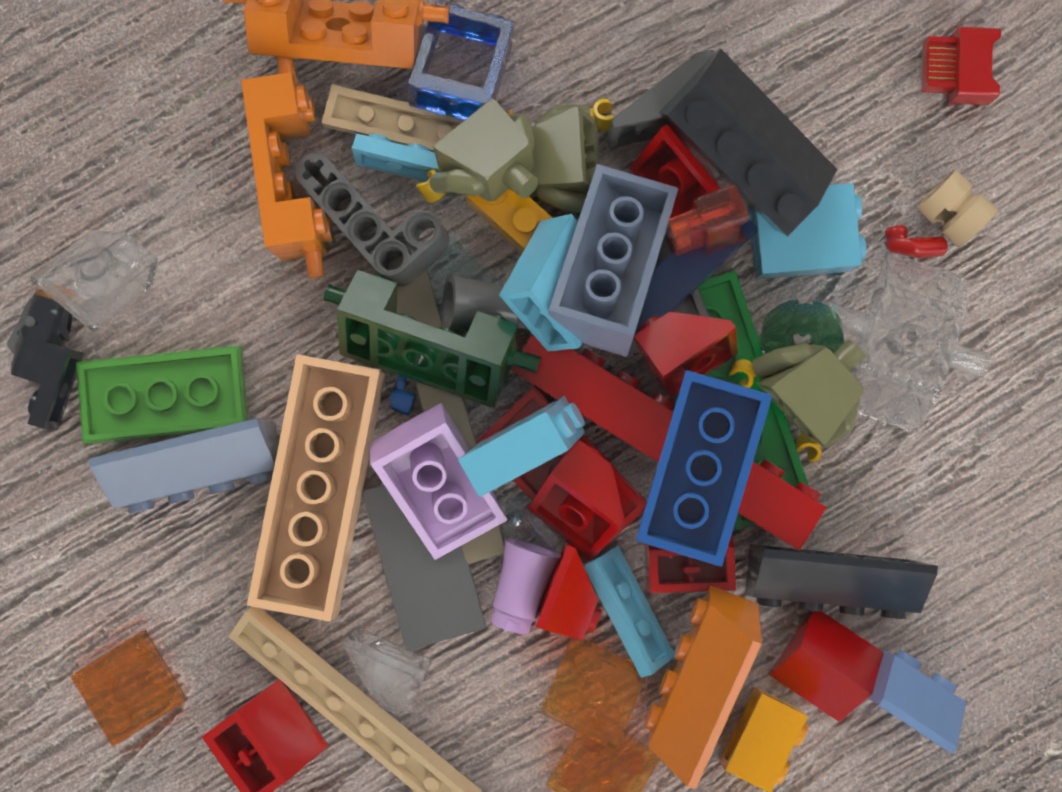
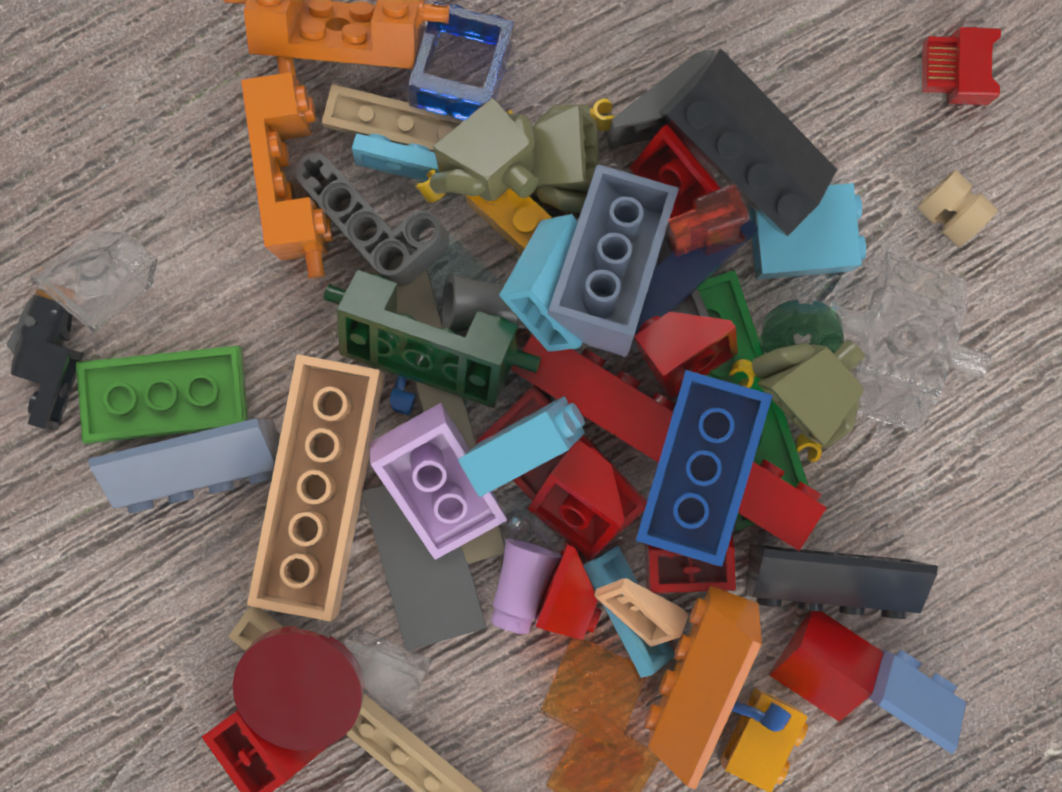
(128, 687): clear orange plate -> none
(298, 688): none -> dark red tile
(643, 611): none -> light nougat slope
(774, 718): none -> blue hand
(919, 247): red arm -> none

